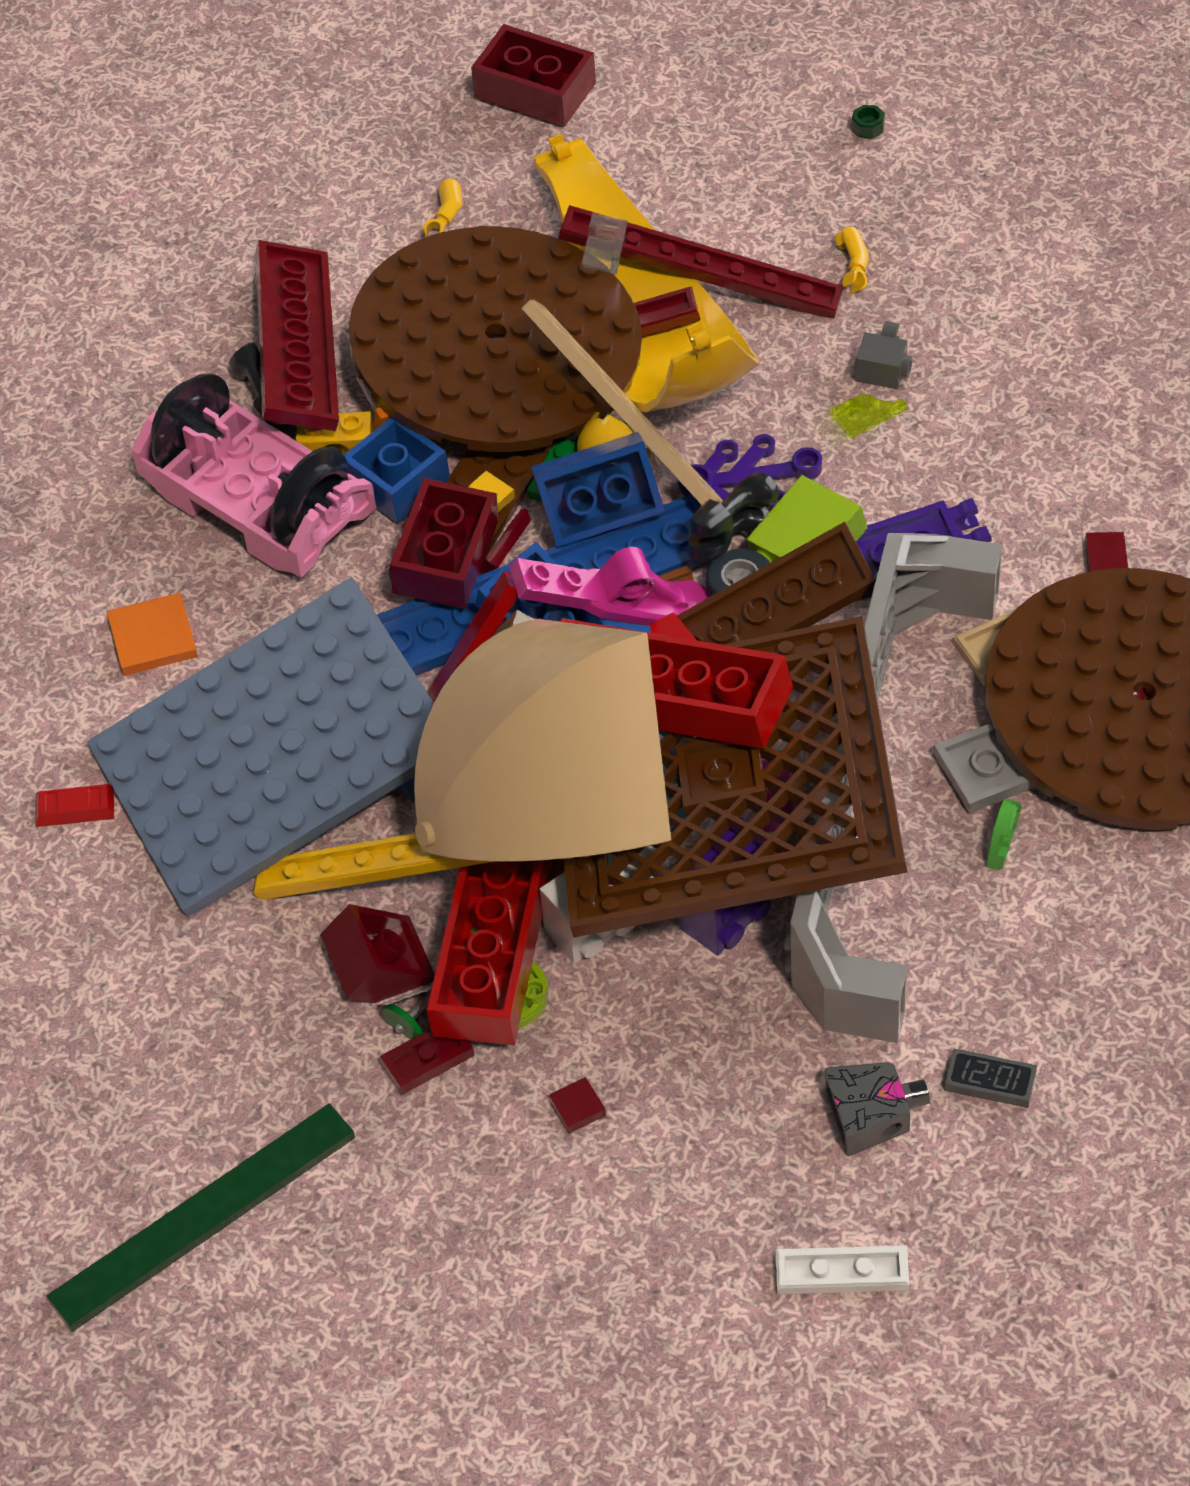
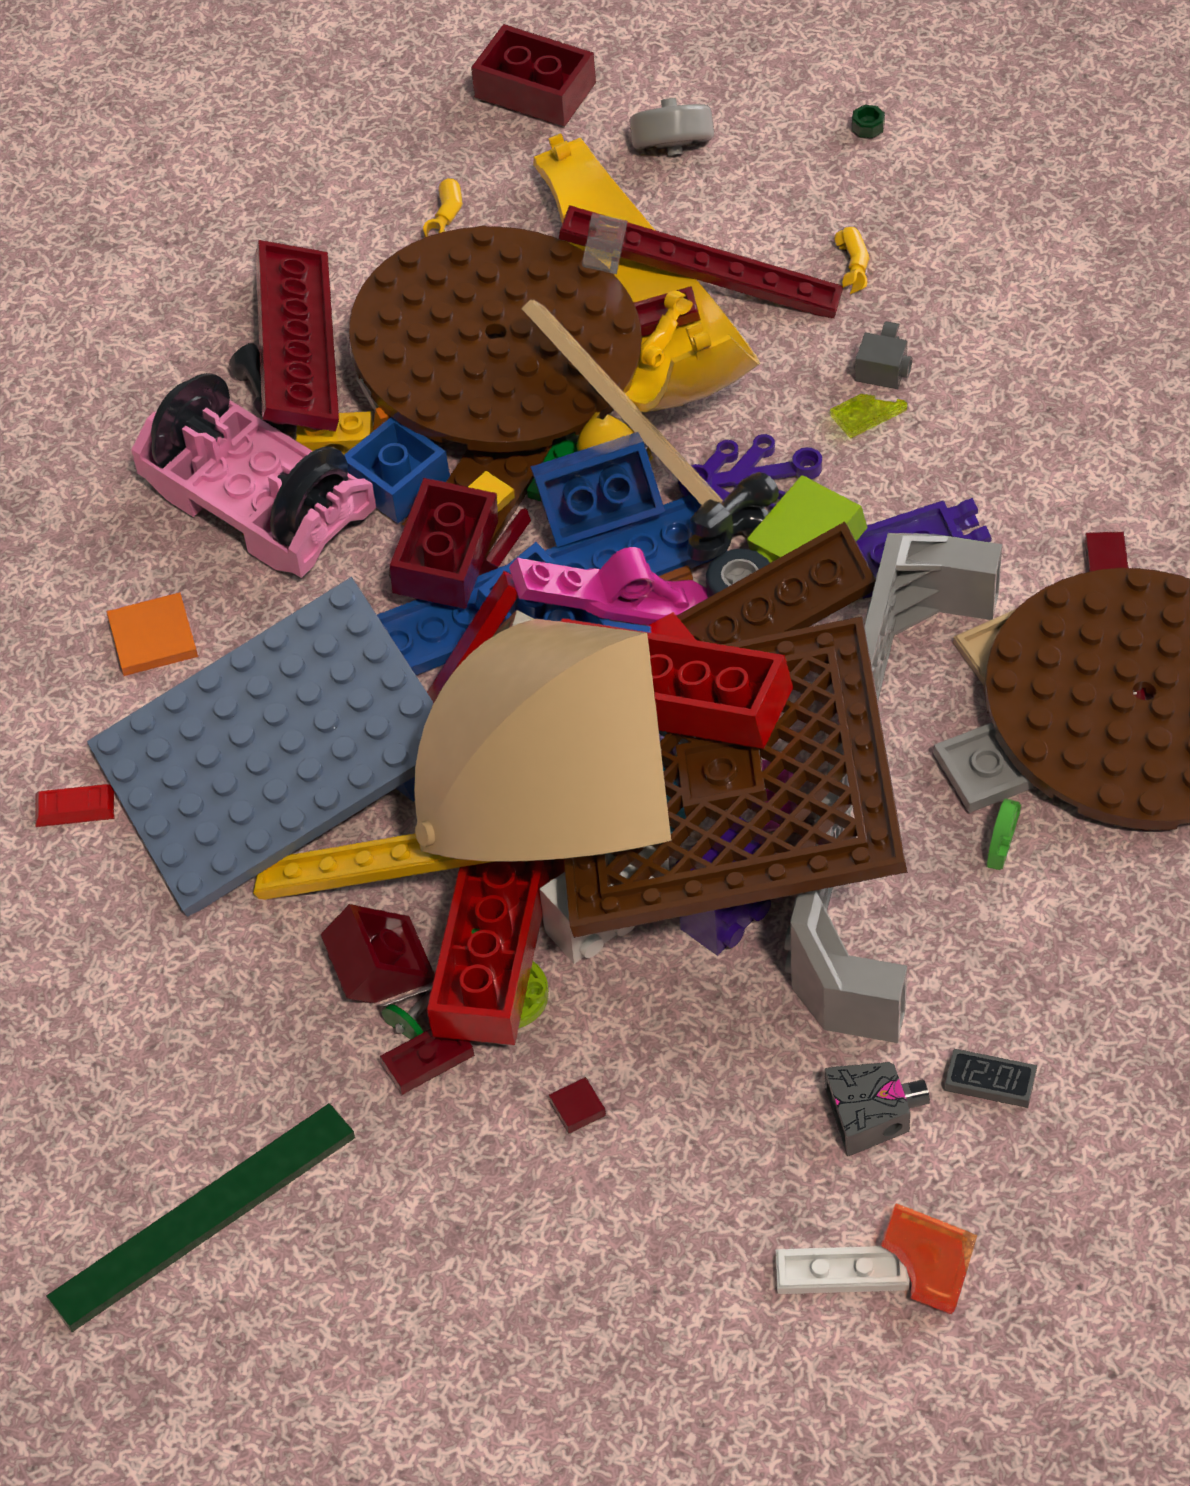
(653, 347): none -> yellow arm
(671, 126): none -> light grey wheel
(932, 1253): none -> clear orange tile

